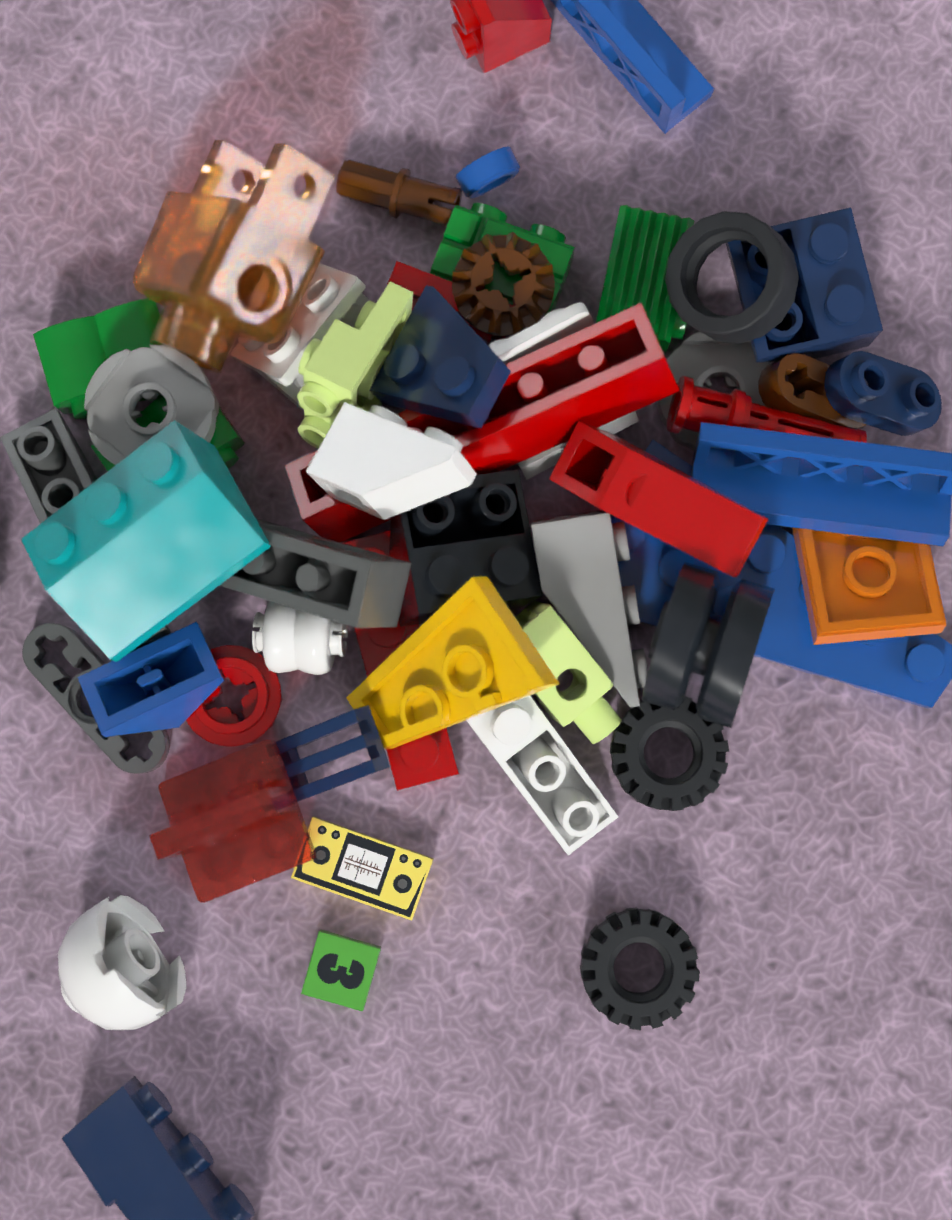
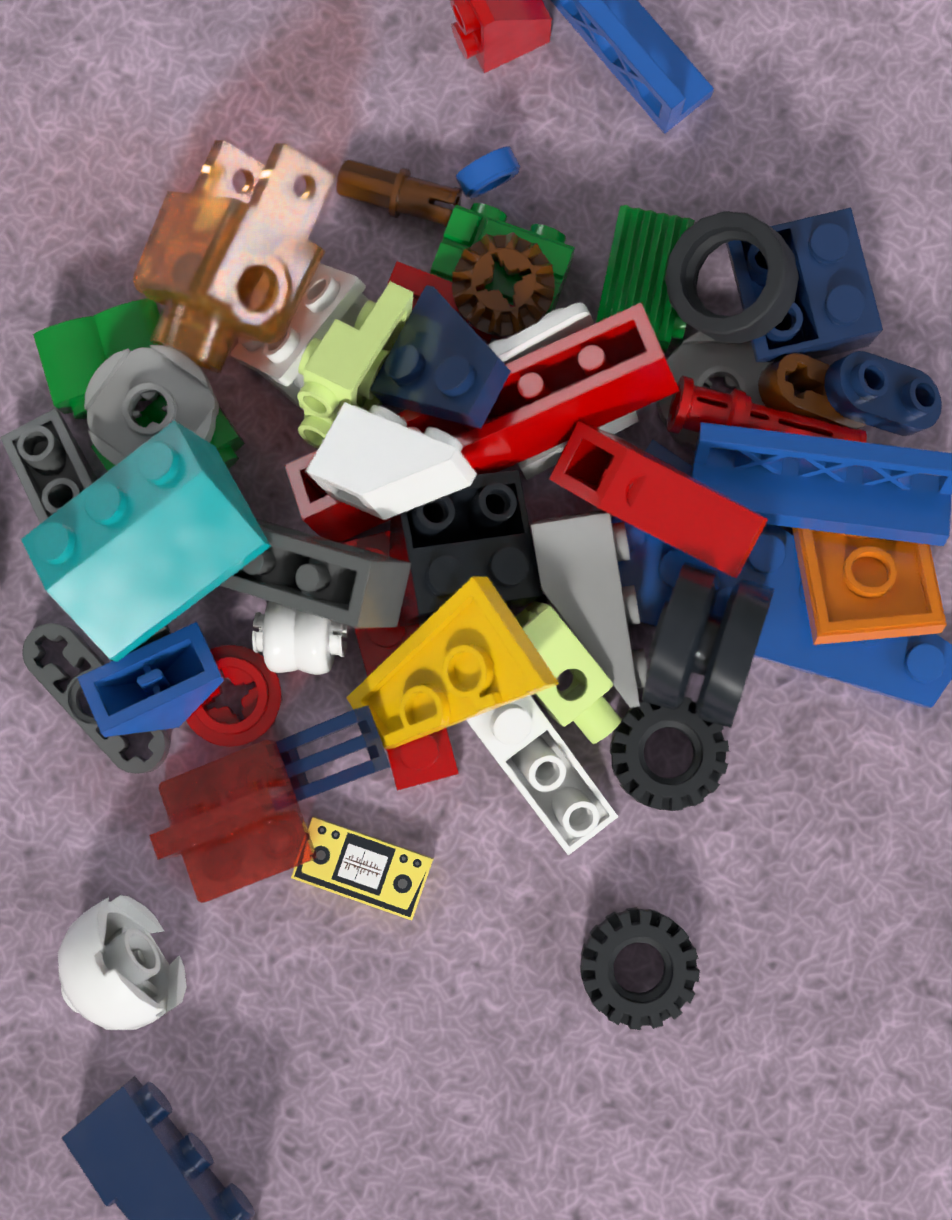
(341, 970): bright green tile -> none

